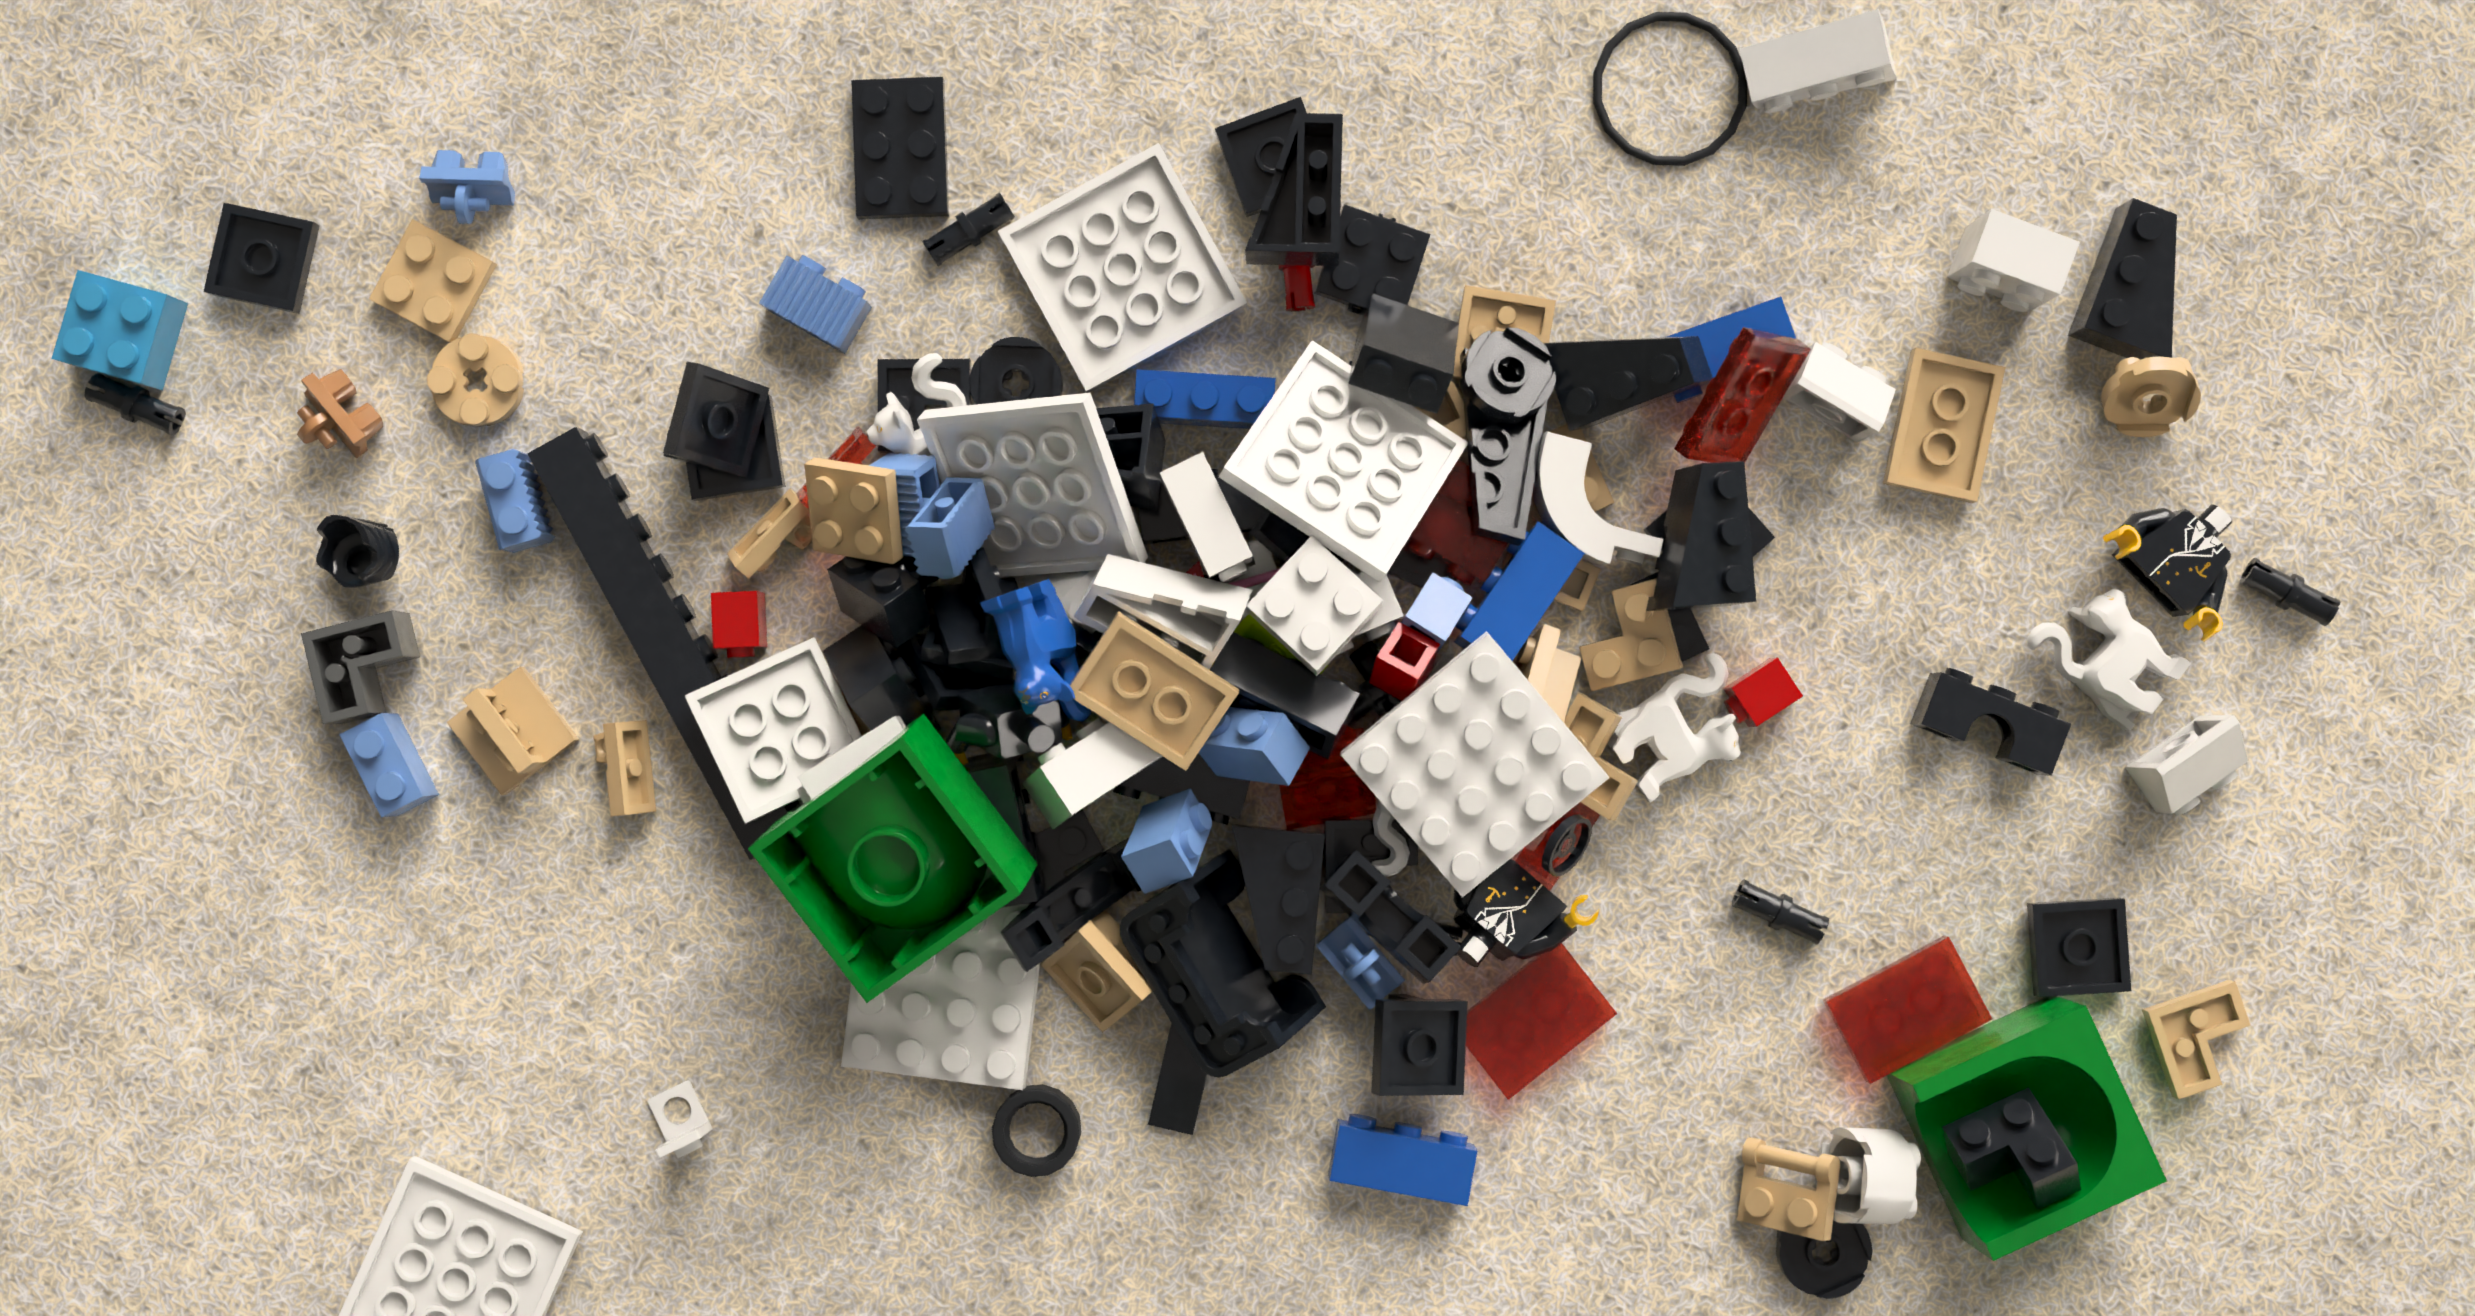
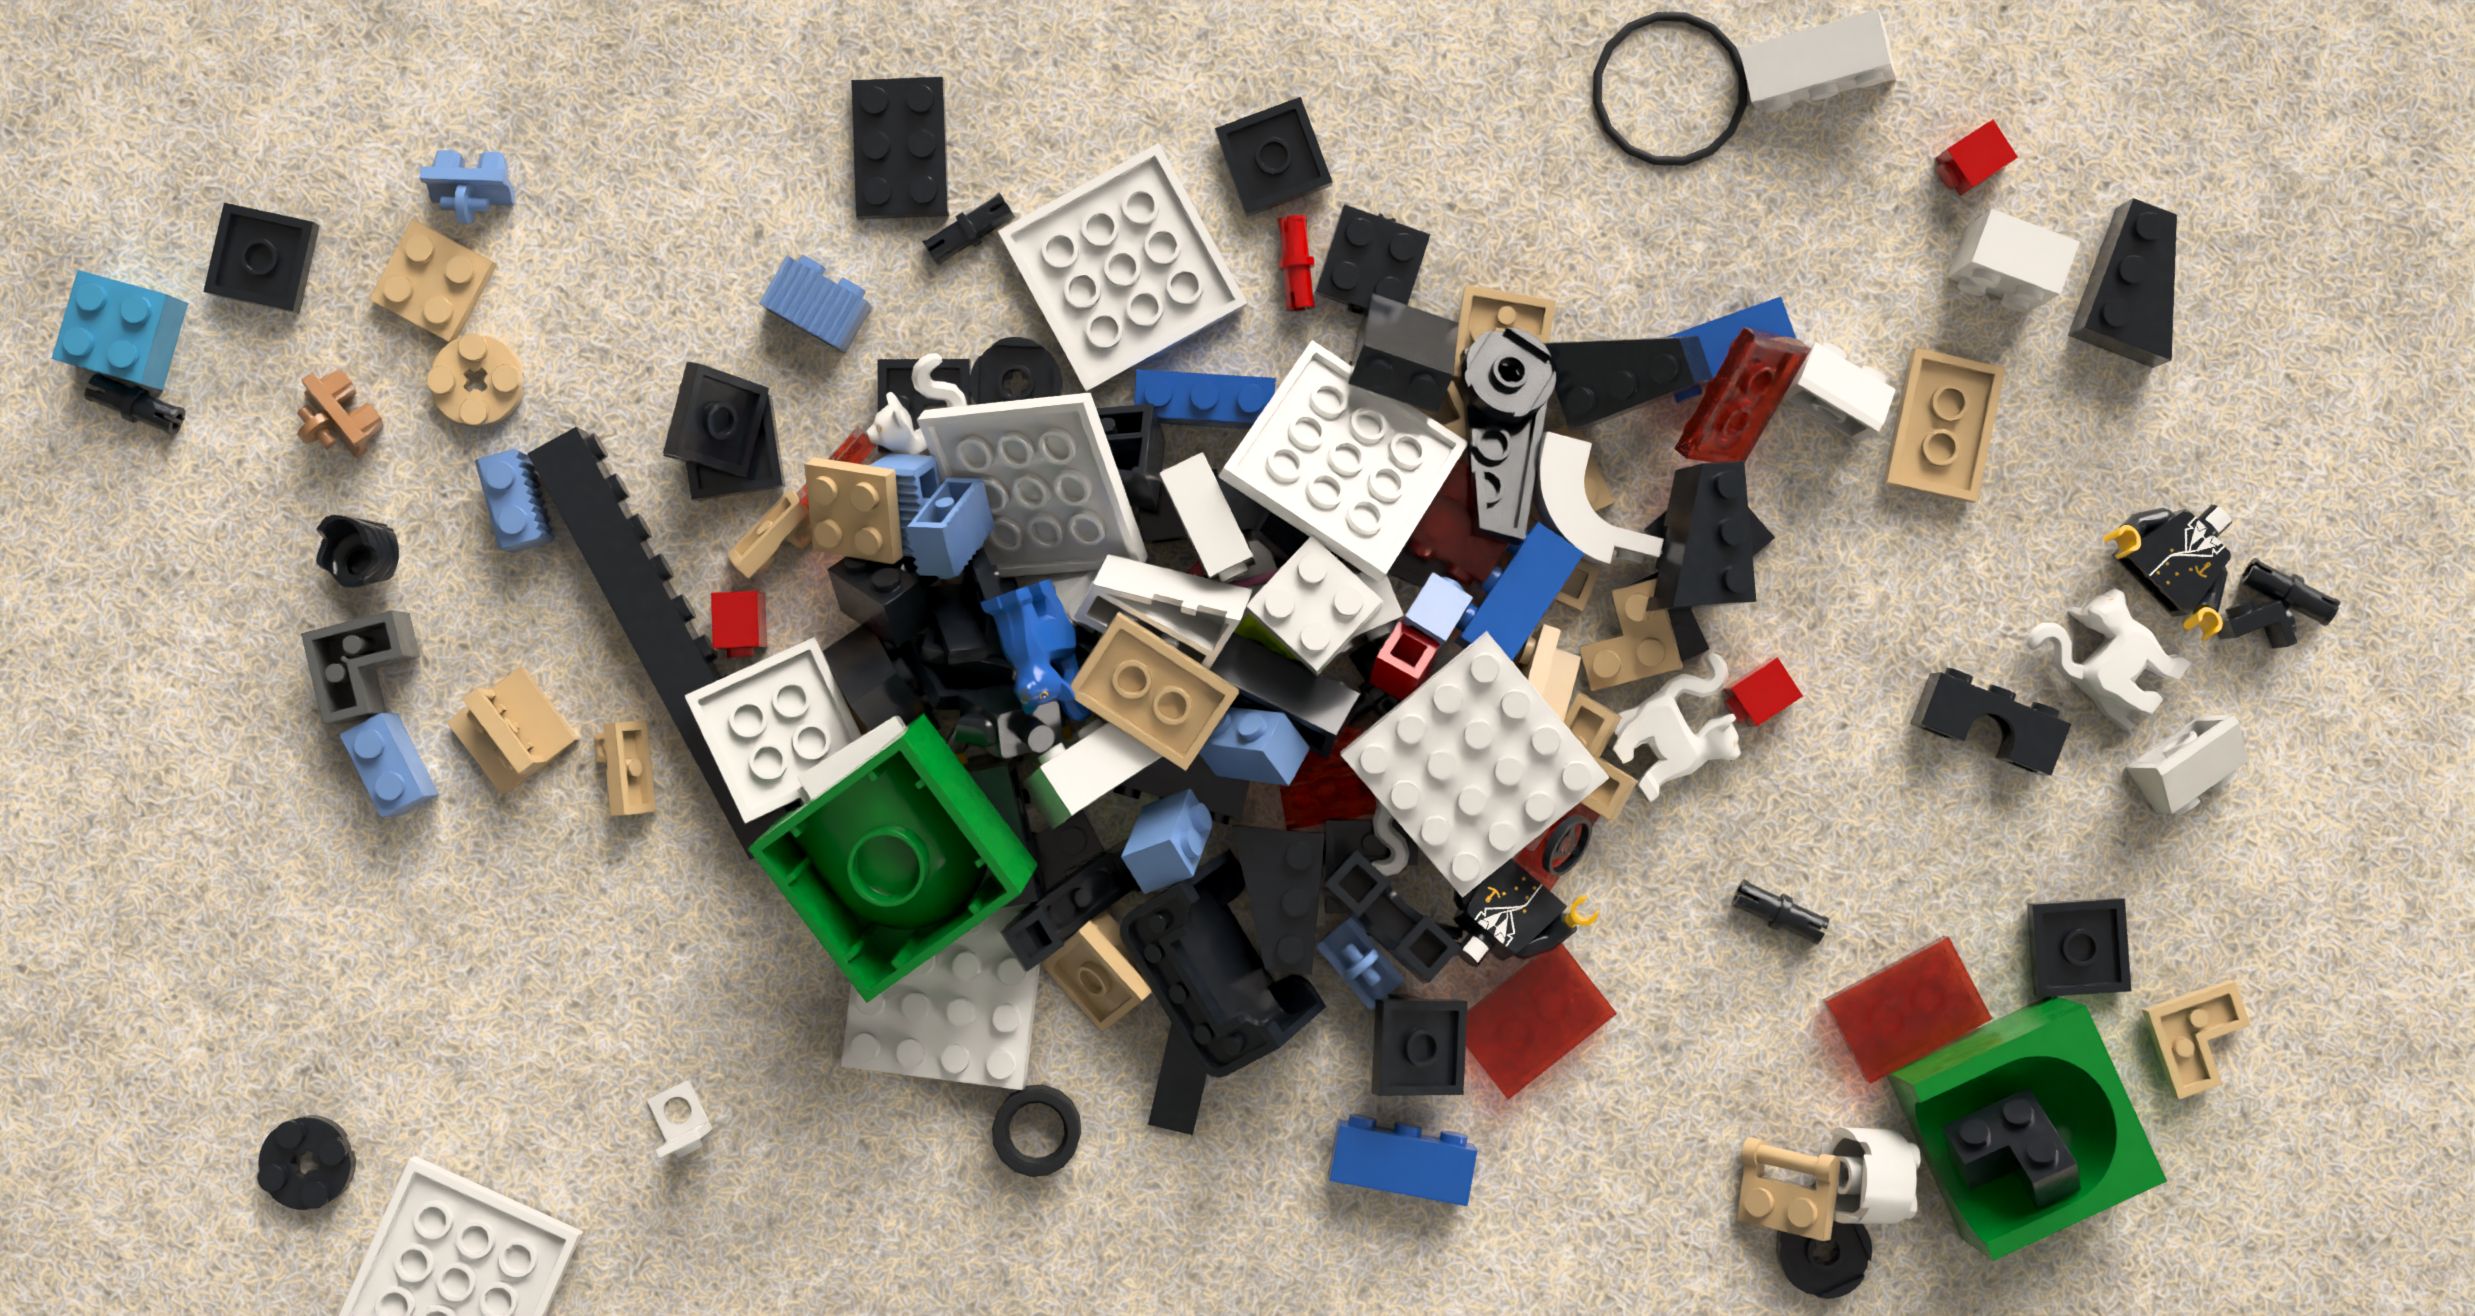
(282, 1175): none -> black plate
(1304, 199): black wedge -> none
(1975, 158): none -> red brick
(2135, 378): tan plate -> none
(2272, 615): none -> black bracket

